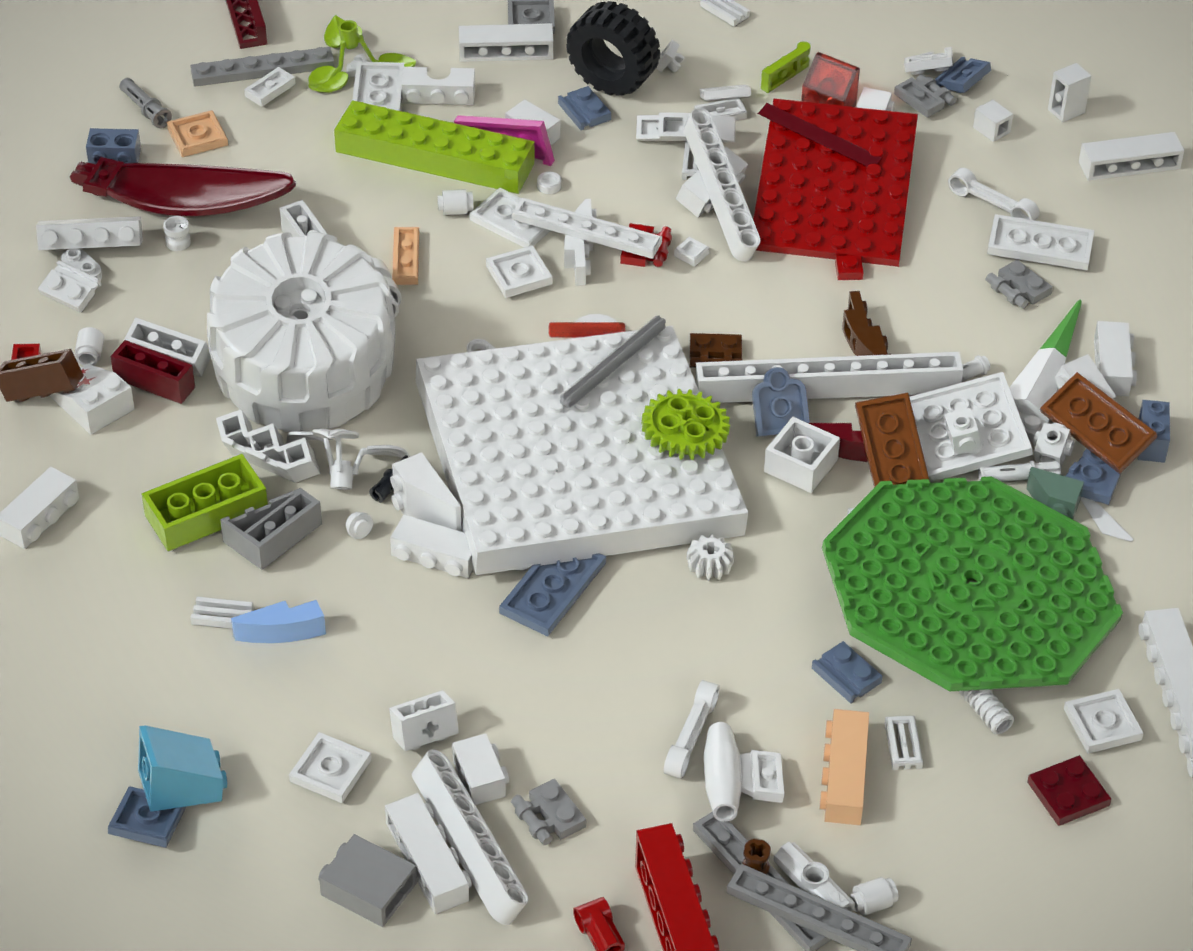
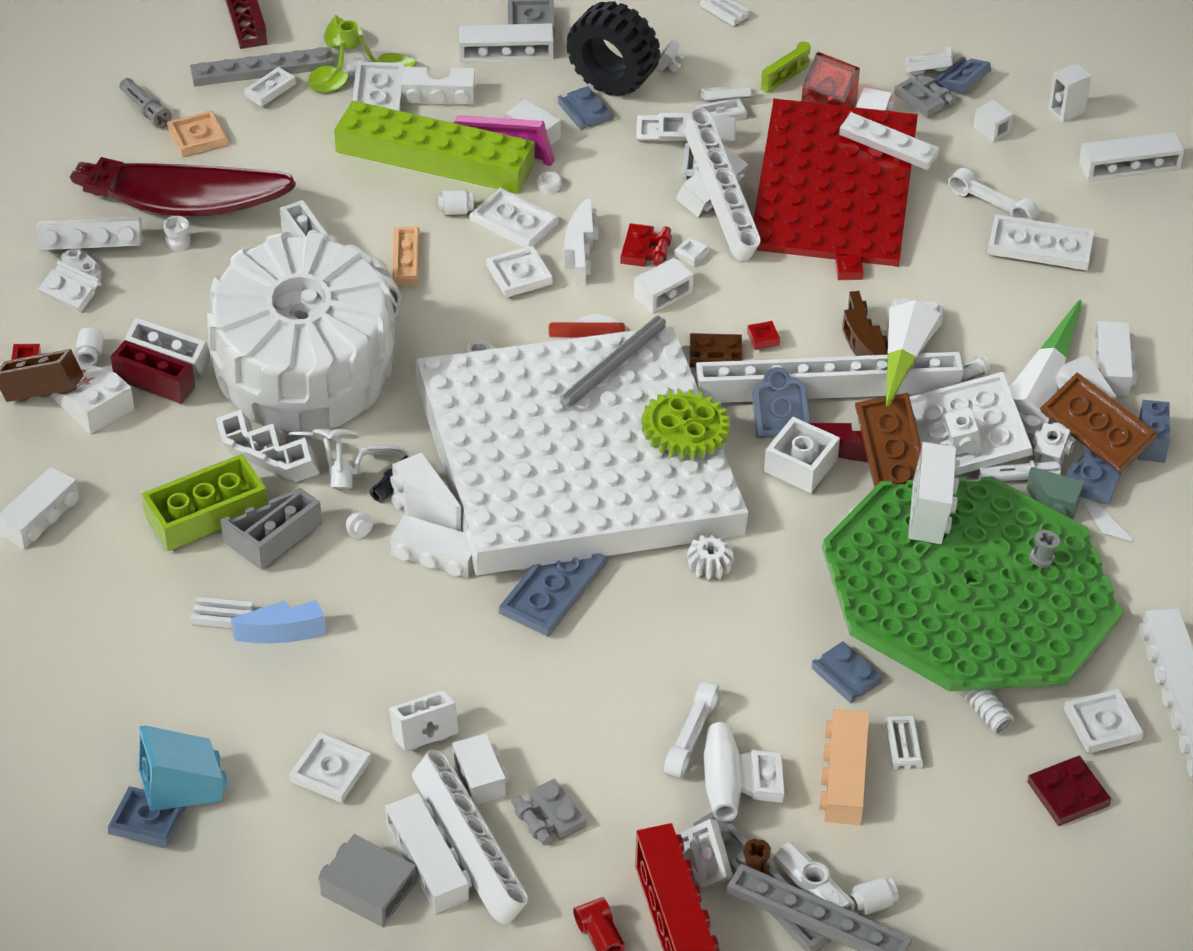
(113, 144): sand blue brick -> none
(587, 228): white tile -> none
(663, 285): none -> white brick
(707, 854): none -> white wing
(763, 335): none -> red plate
(818, 135): dark red sticker -> none
(889, 141): none -> white plate
(909, 331): none -> white plate
(933, 493): none -> white brick
(1019, 284): light grey plate -> none
(1046, 543): none -> light grey bush

